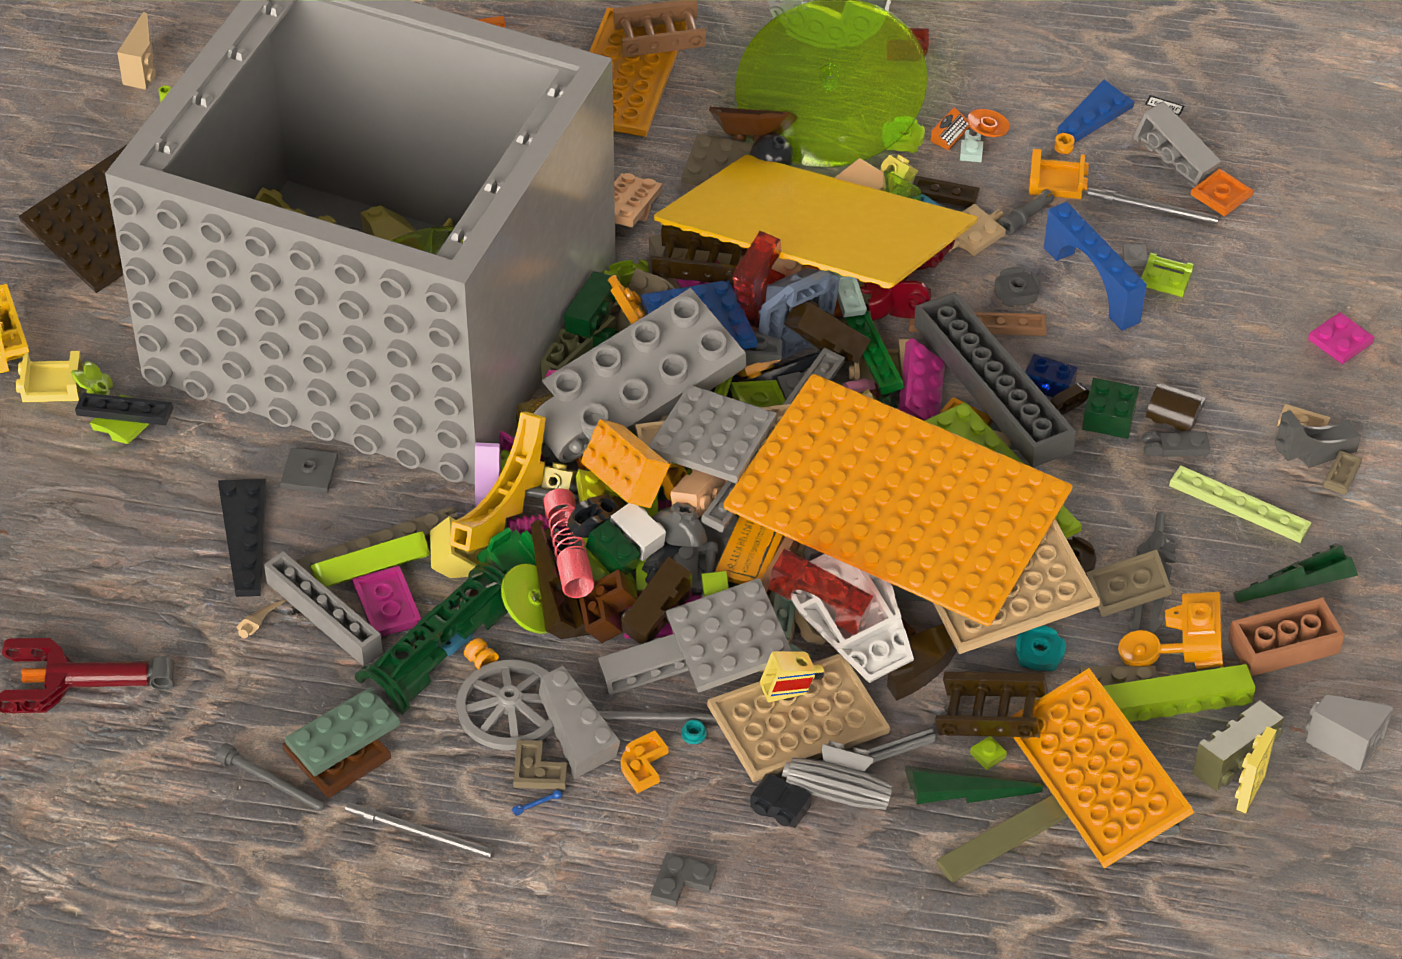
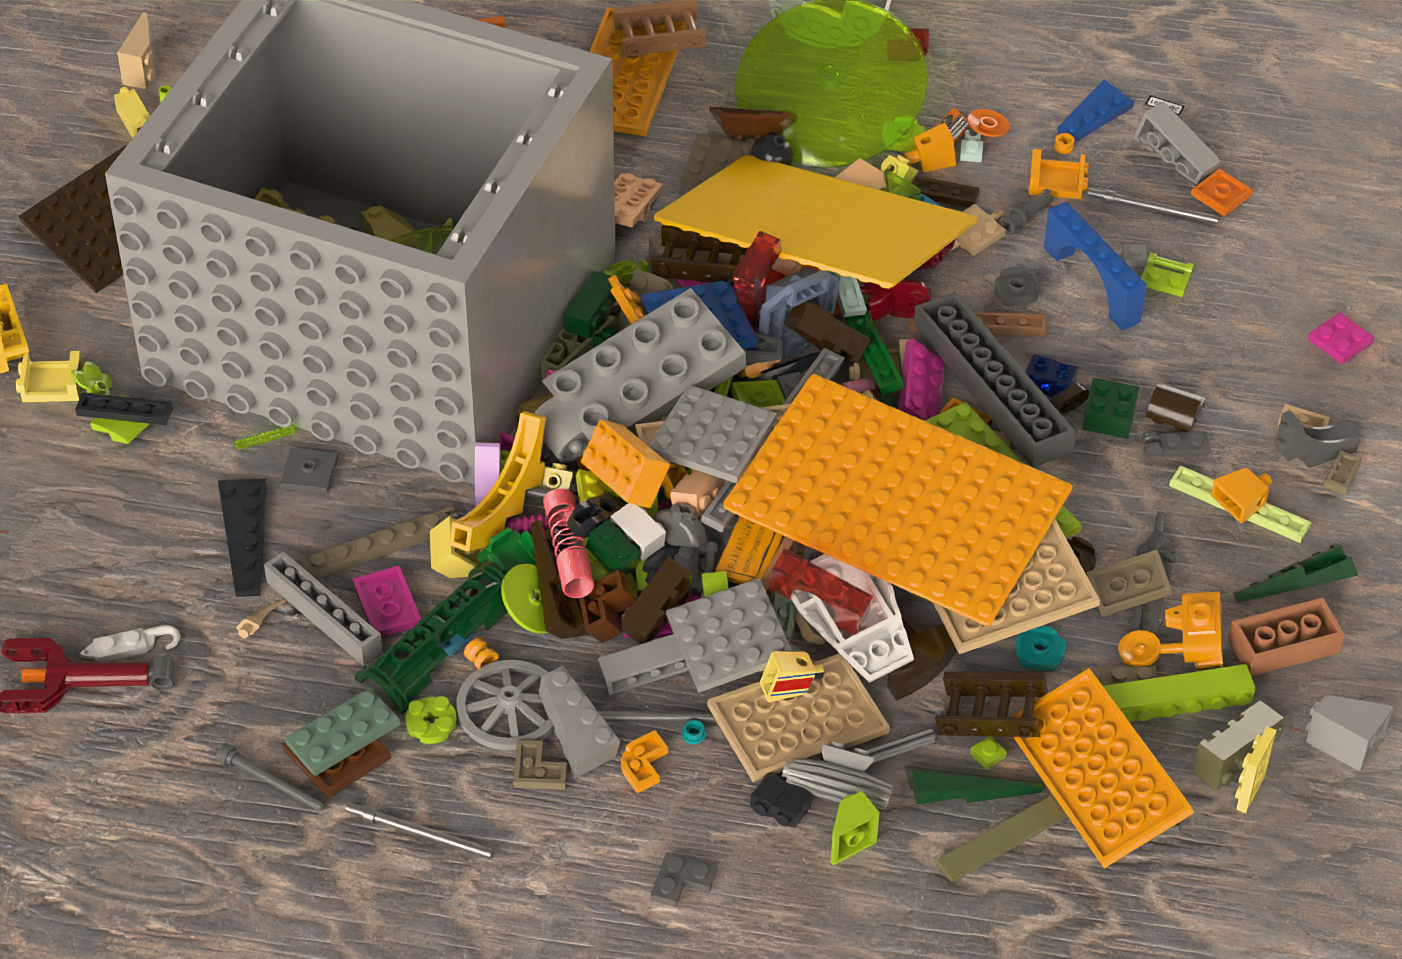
(128, 643): none -> white plate
(131, 110): none -> light yellow brick
(264, 437): none -> clear neon green piece
(371, 559): lime beam -> none
(431, 707): none -> lime plate
(518, 809): blue hinge -> none
(854, 827): none -> lime slope
(933, 149): none -> light orange torso
(1241, 492): none -> light orange torso

